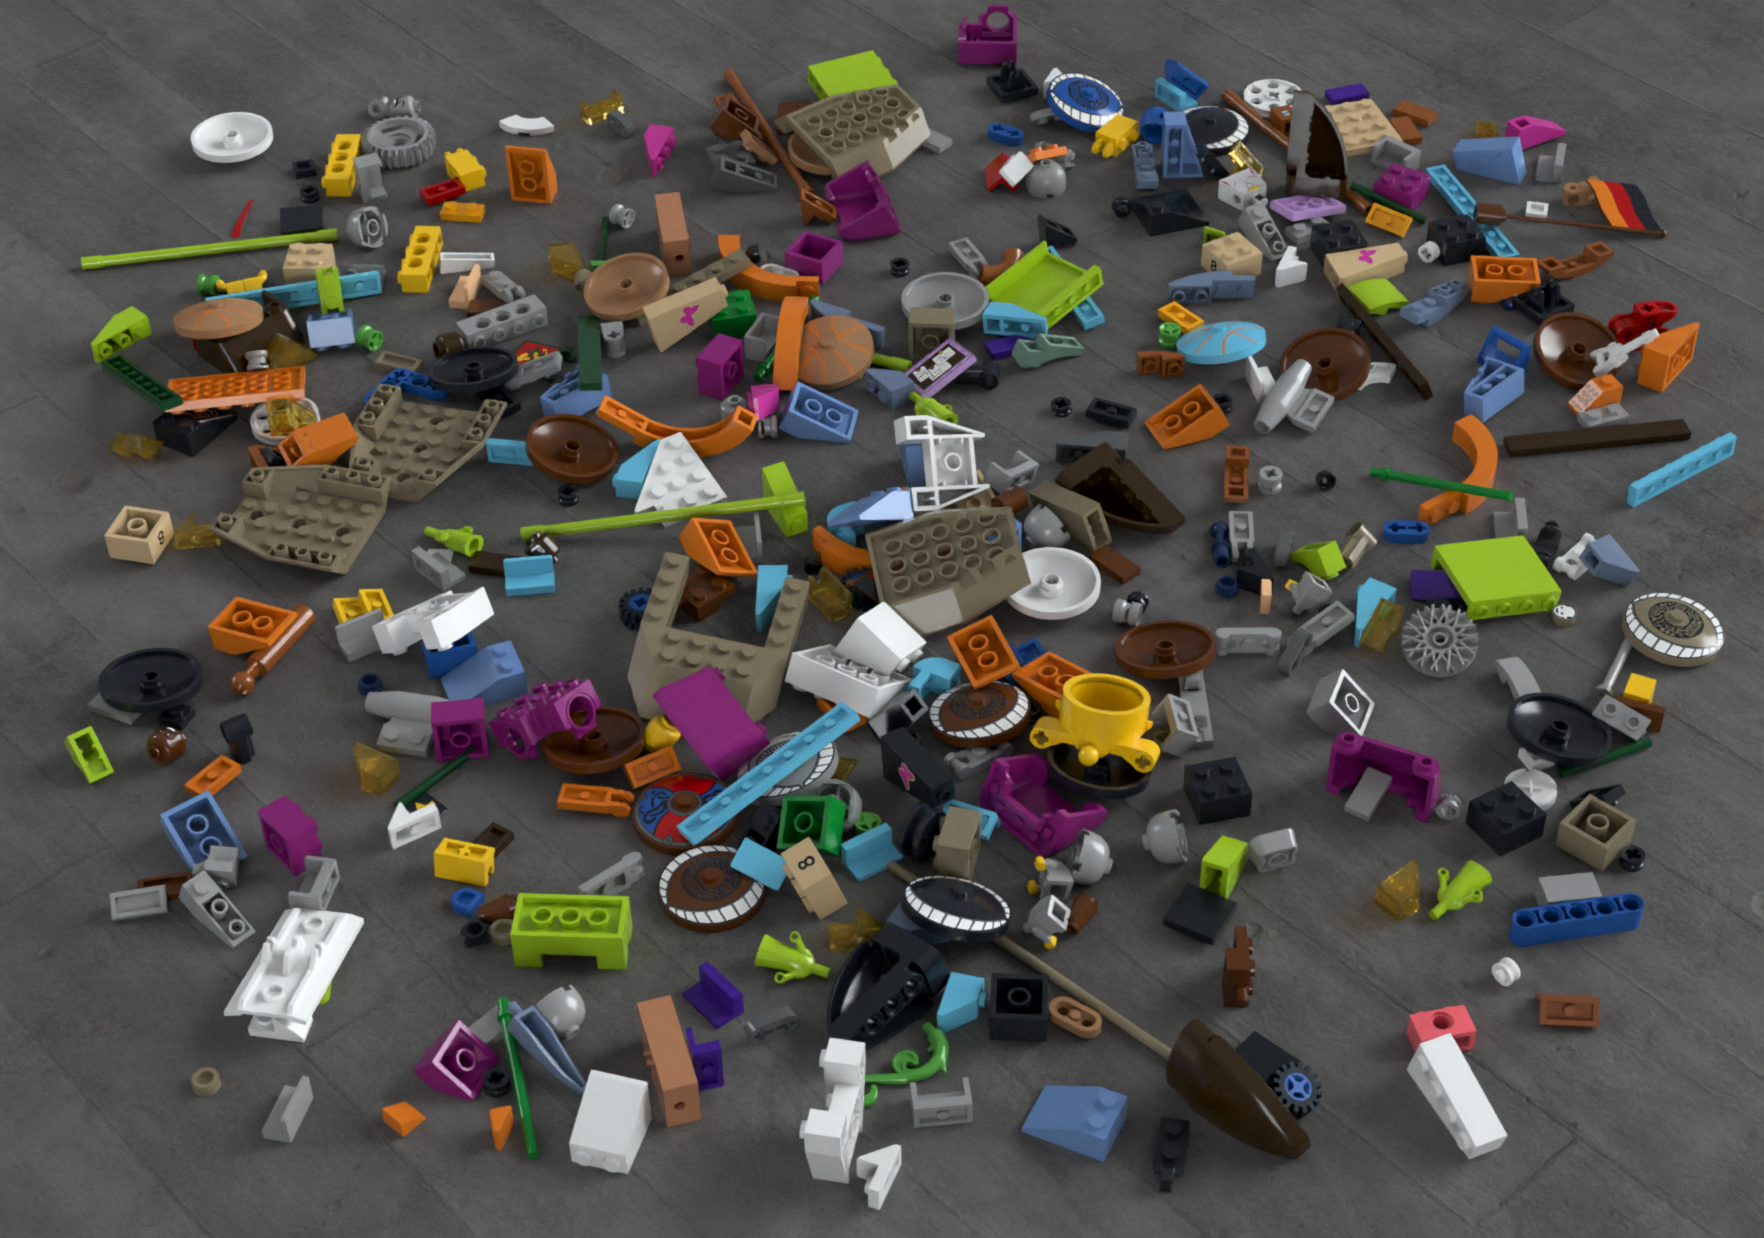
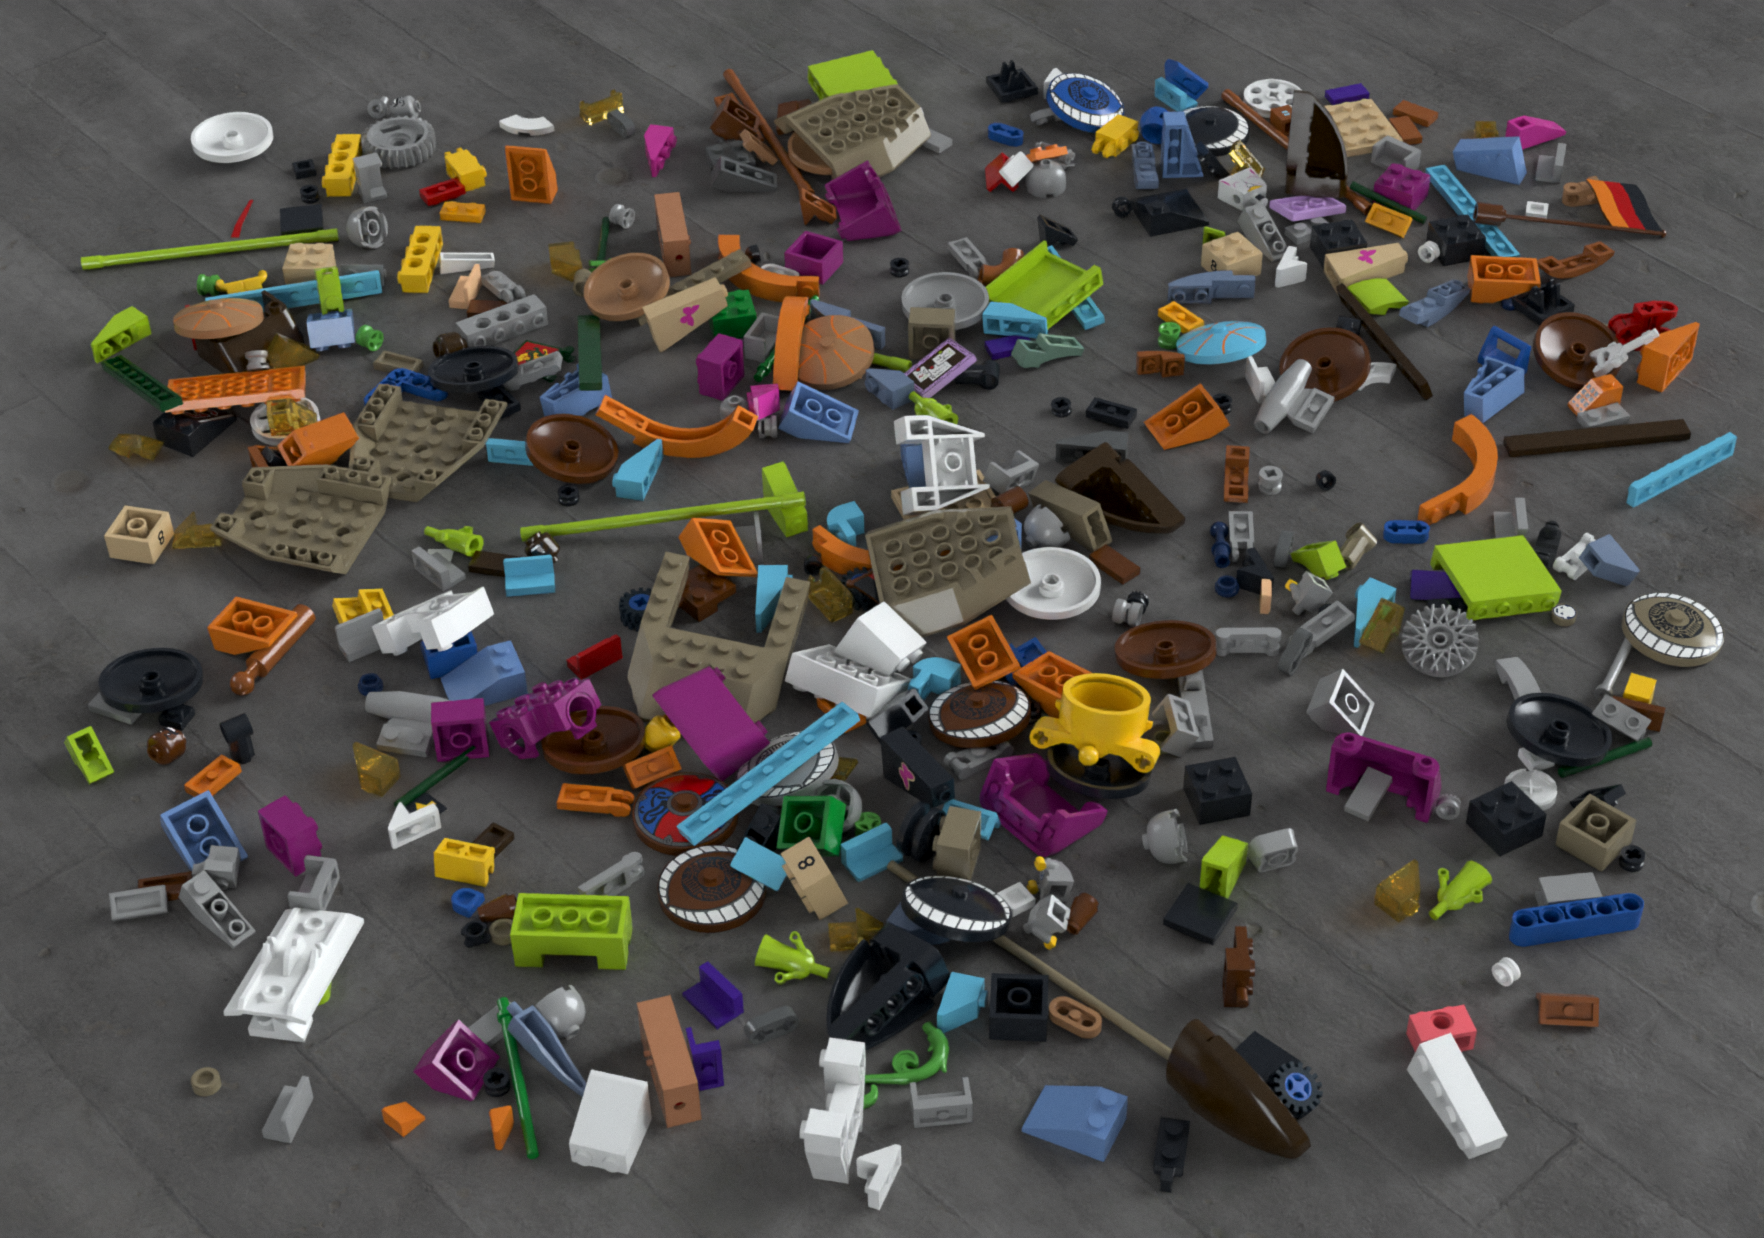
(596, 657): none -> red panel
(613, 338): light grey piece -> none
(677, 480): white wing -> none
(877, 510): medium blue slope -> none
(985, 44): magenta piece -> none
(1018, 898): none -> white tile
(1089, 858): light grey cylinder -> none
(1387, 474): green bar -> none

